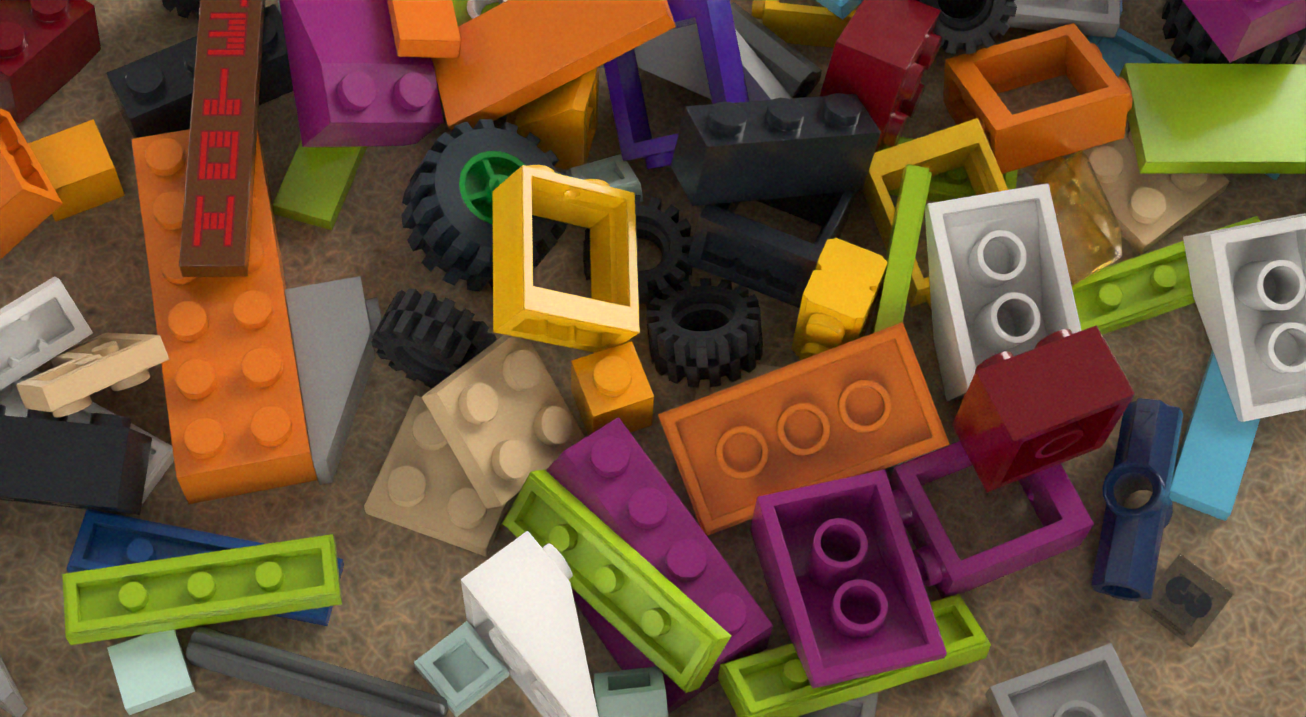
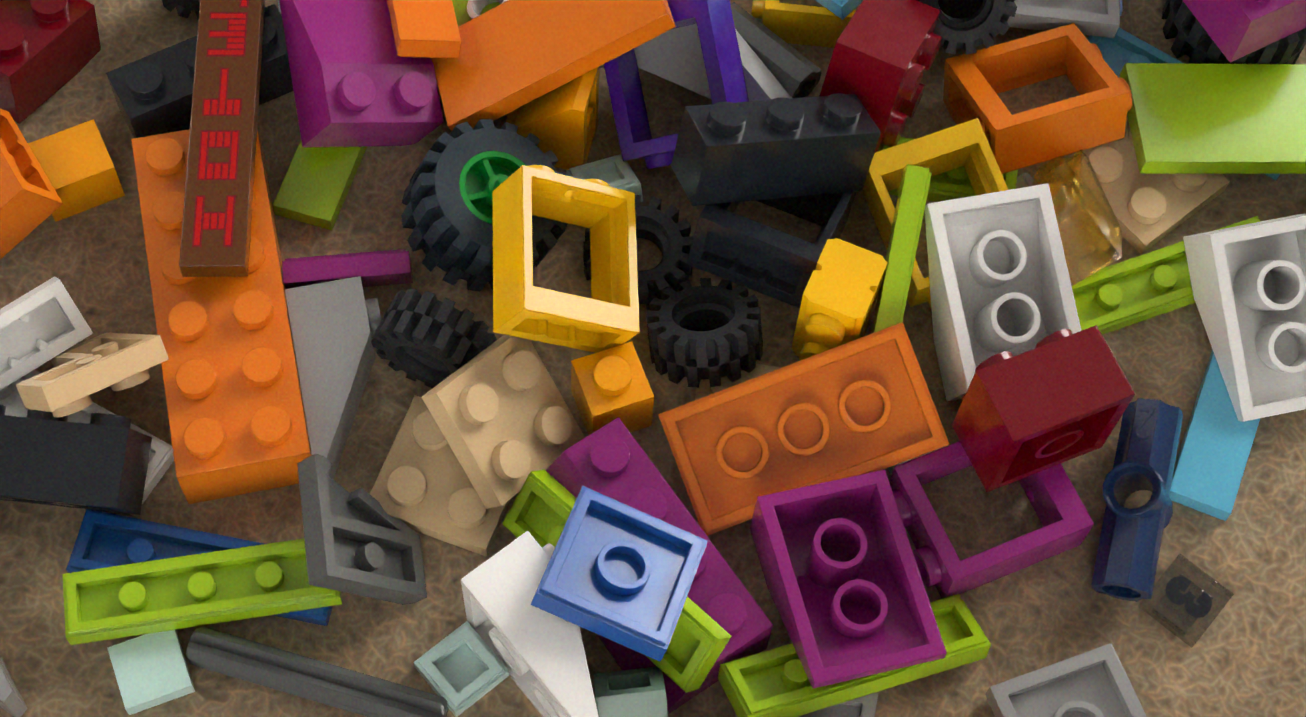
(355, 542): none -> dark grey wing
(374, 267): none -> magenta tile
(620, 573): none -> tile

